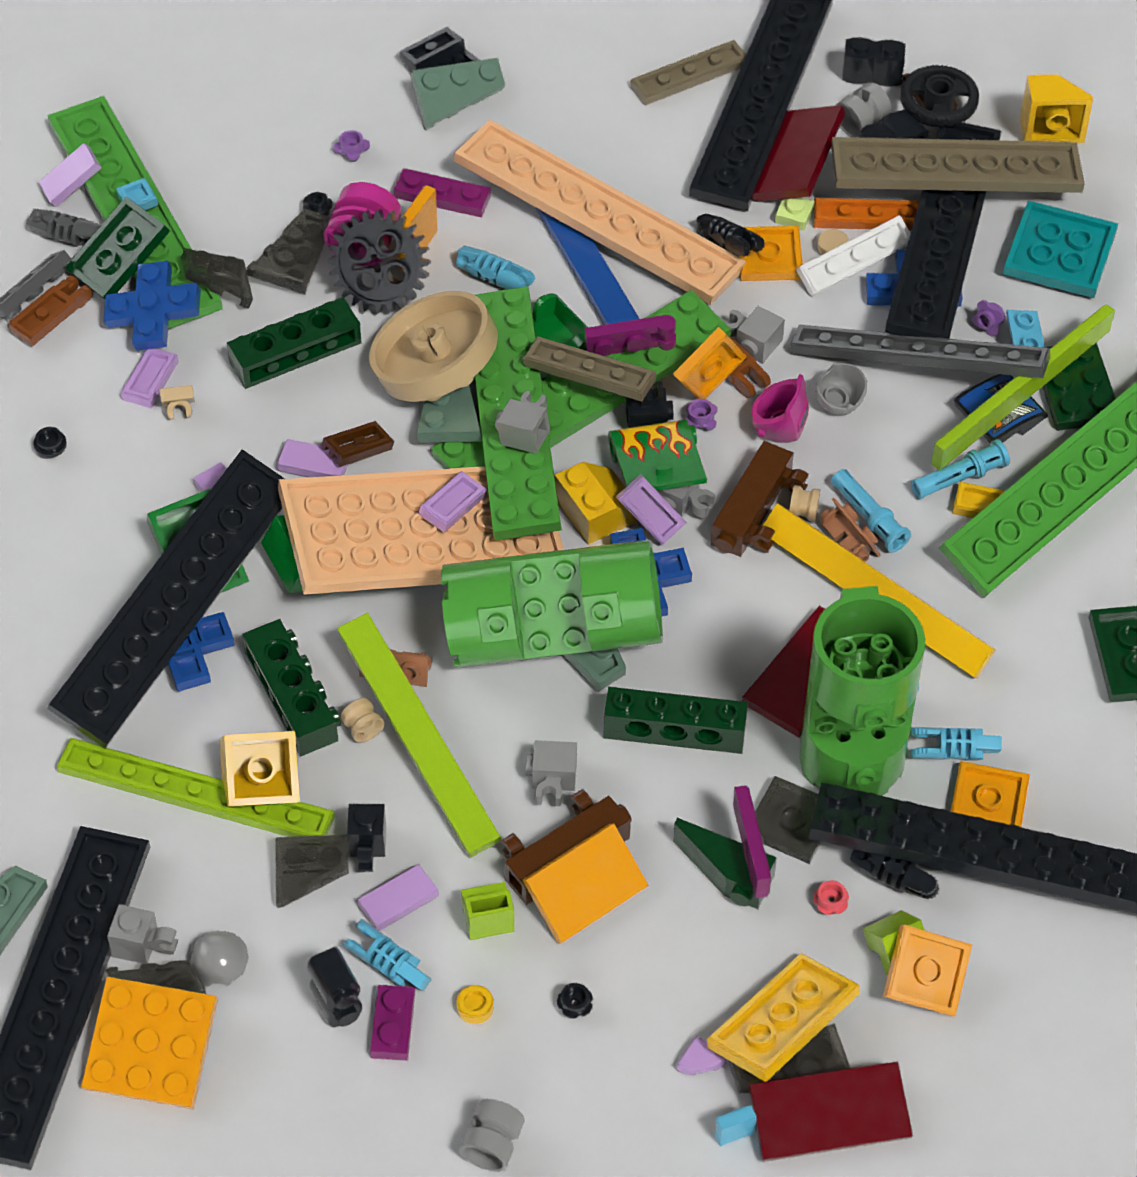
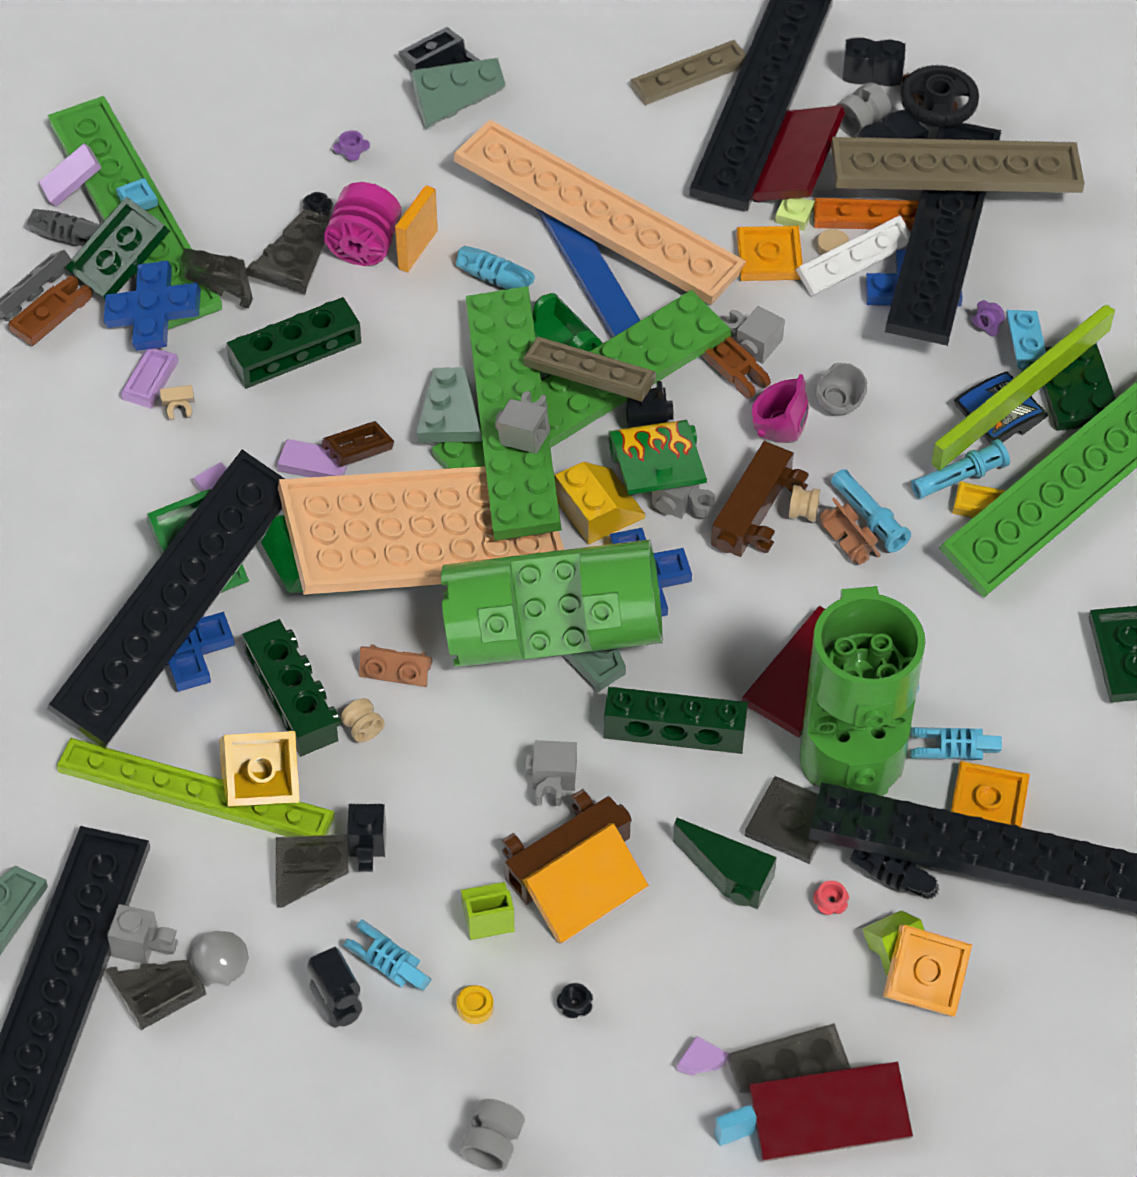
(49, 442): black plate -> none
(149, 1042): light orange plate -> none
(371, 234): black gear -> none
(392, 1022): magenta plate -> none
(398, 897): lavender tile -> none
(419, 735): lime tile -> none
(444, 322): tan piece -> none
(450, 193): magenta plate -> none
(452, 501): lavender tile -> none
(631, 335): magenta plate -> none
(651, 509): lavender tile -> none
(703, 408): medium lavender plate -> none
(710, 364): light orange tile -> none
(729, 235): black hinge -> none
(752, 841): magenta tile -> none
(783, 1017): yellow tile -> none
(852, 572): yellow tile -> none
(921, 351): dark grey tile -> none
(1054, 110): yellow slope -> none
(1060, 249): teal plate -> none

